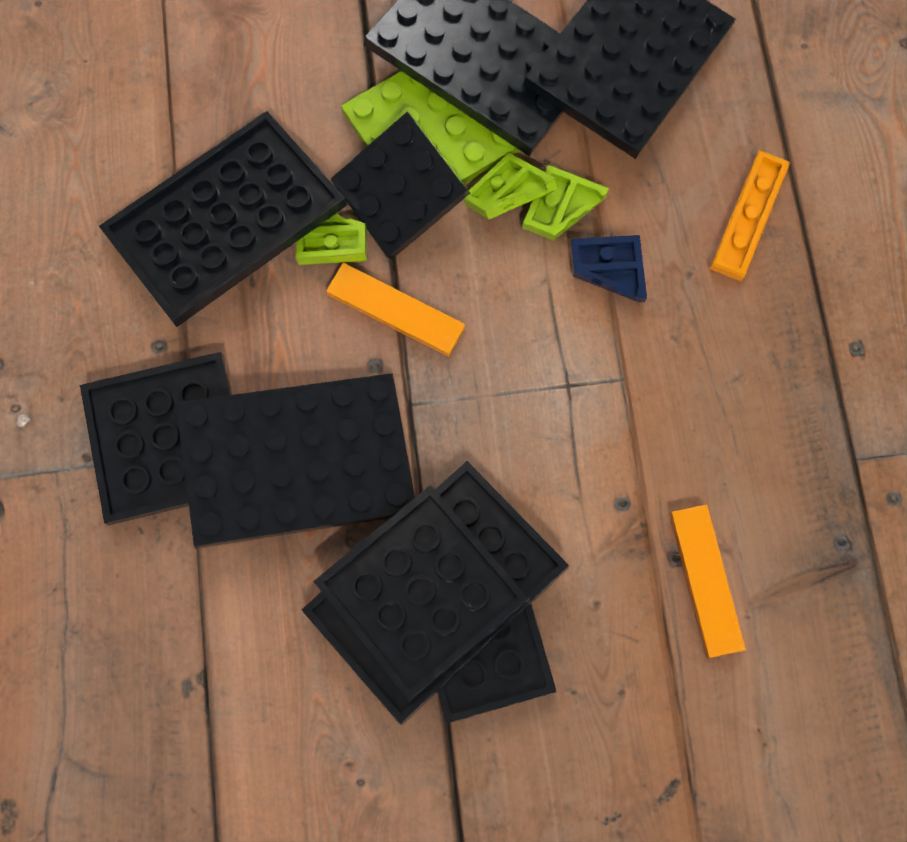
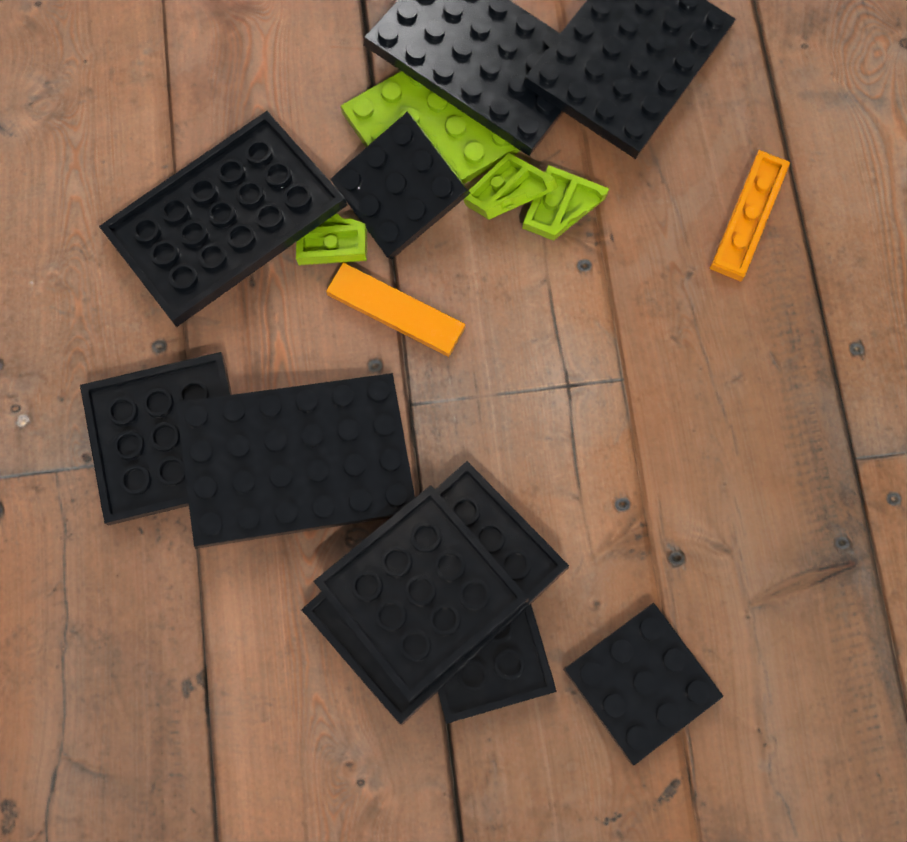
(611, 264): dark blue wing -> none
(643, 683): none -> black plate
(707, 581): light orange tile -> none

